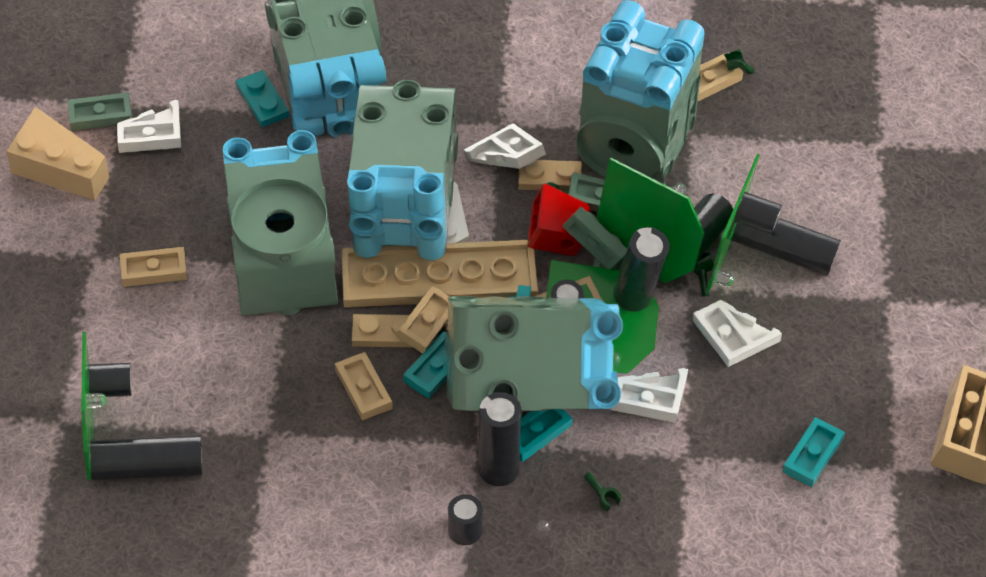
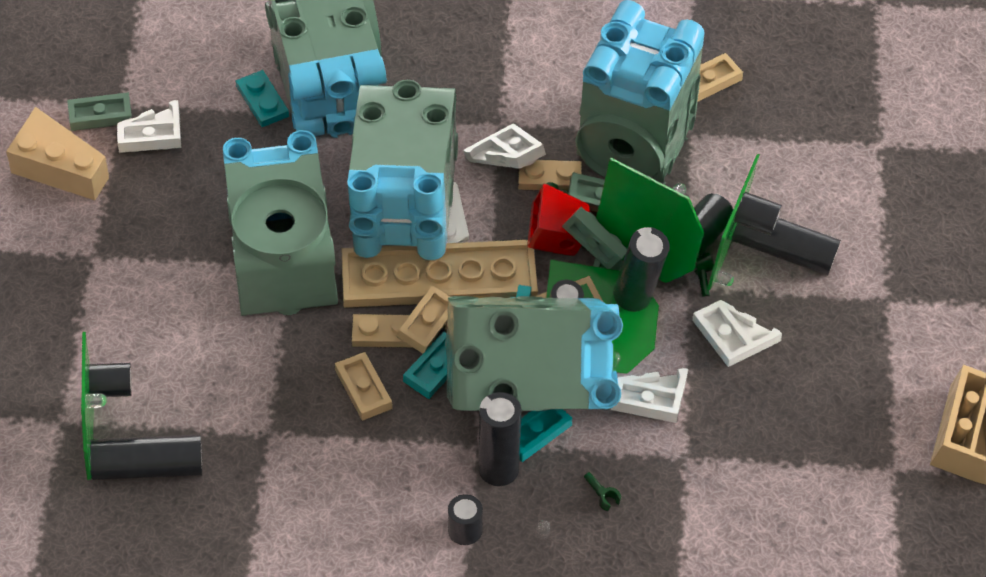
(153, 266): tan plate -> none
(736, 60): dark green hand -> none
(813, 452): teal plate -> none

